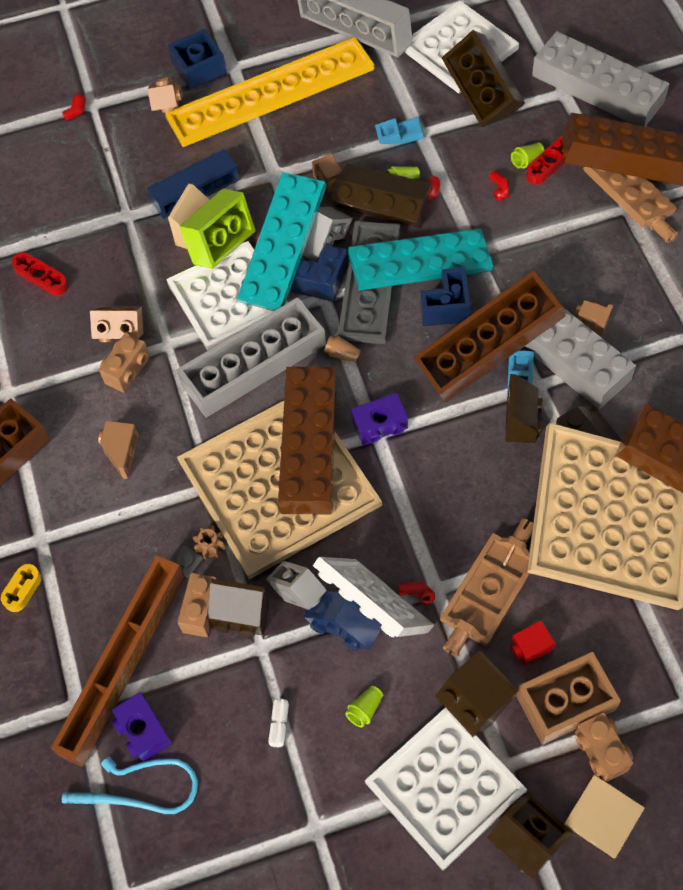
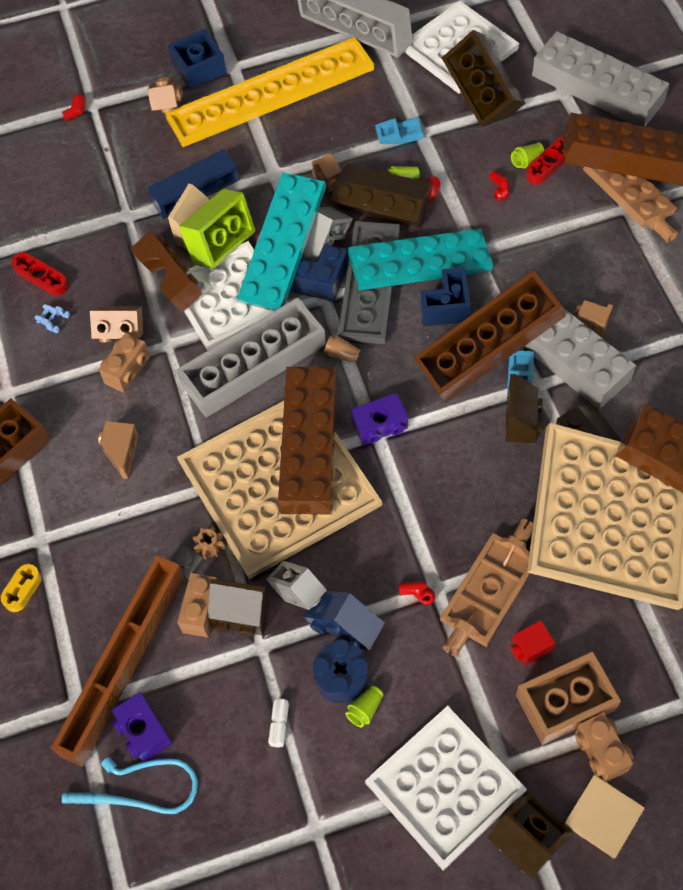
(58, 311): none -> light blue piece
(177, 284): none -> reddish brown arch
(339, 687): none -> dark blue brick
(373, 596): white plate -> none
(476, 694): dark brown slope -> none

